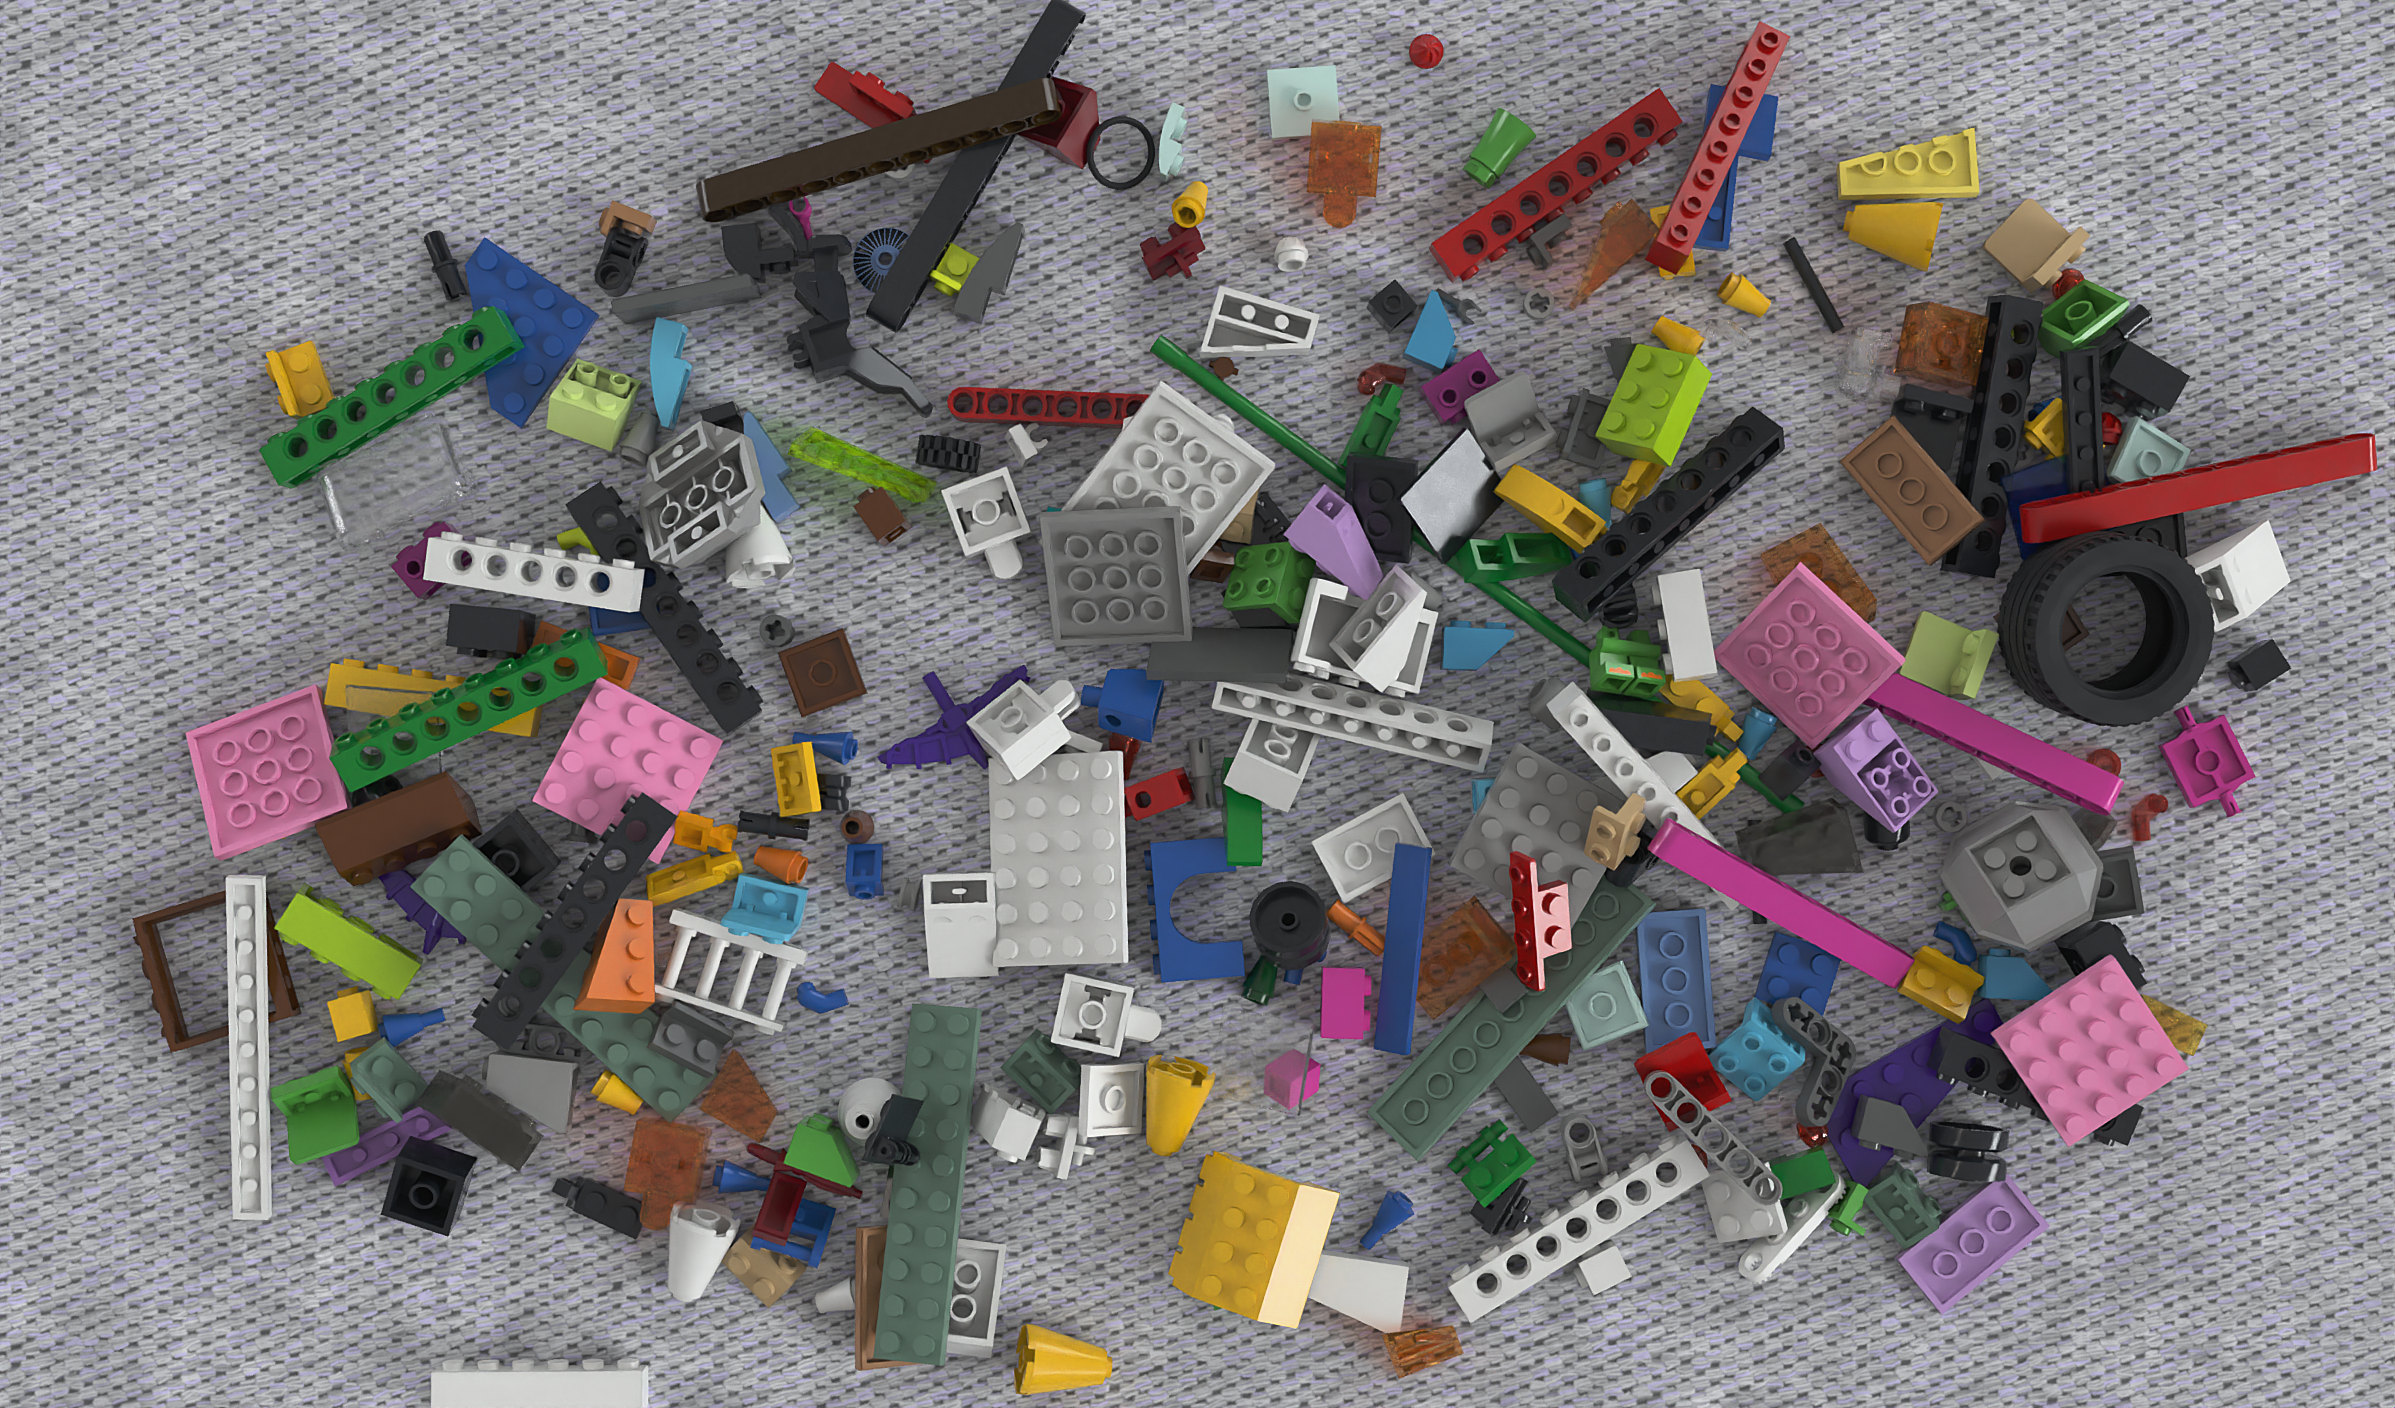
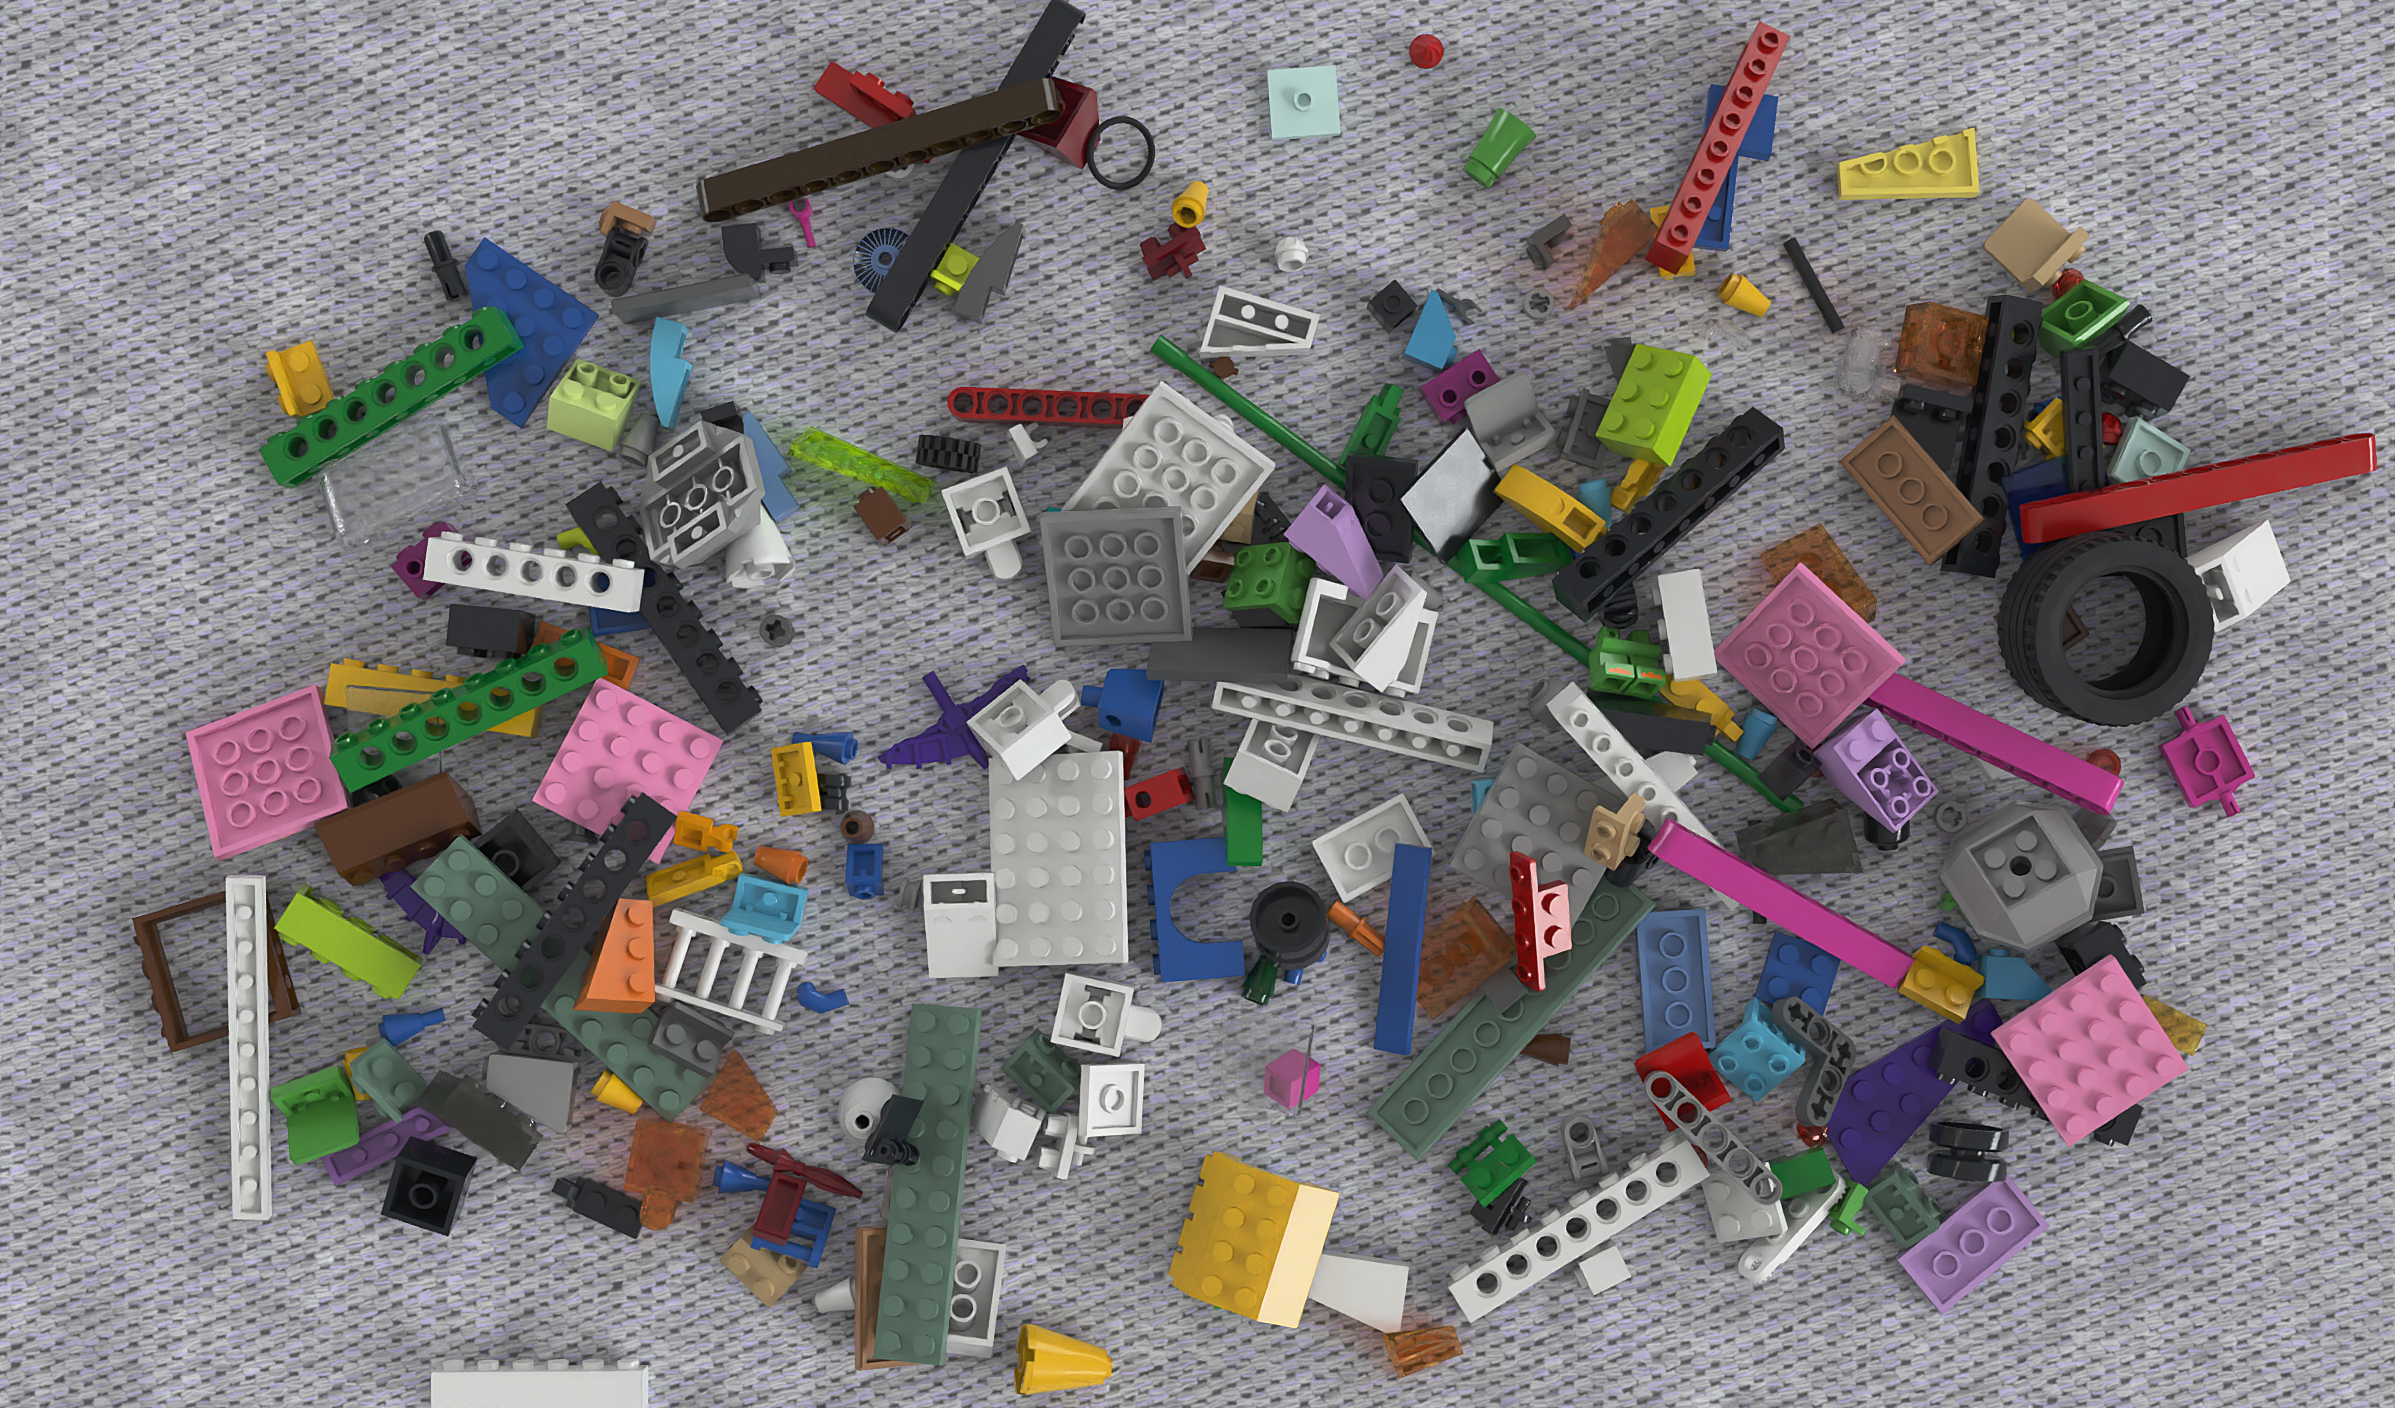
(353, 1014): yellow brick -> none
(697, 1245): white cone -> none
(773, 825): black pin -> none
(822, 672): reddish brown plate -> none
(822, 1151): bright green slope -> none
(824, 335): black piece -> none
(1170, 151): light aqua slope -> none
(1173, 1101): yellow cone -> none
(1343, 166): clear orange brick -> none
(1343, 1002): dark pink brick -> none
(1377, 374): clear red arm -> none
(1392, 1212): blue cone -> none
(1469, 647): dark azure slope -> none
(1525, 1095): dark grey tile -> none
(1606, 1007): light aqua tile -> none
(1651, 111): red brick -> none
(1678, 336): yellow cone -> none
(1712, 782): yellow hinge -> none
(1886, 1124): dark grey slope -> none
(1896, 230): yellow cone -> none
(1947, 656): yellowish green bracket -> none
(2144, 813): clear red arm -> none
(2257, 666): black brick -> none

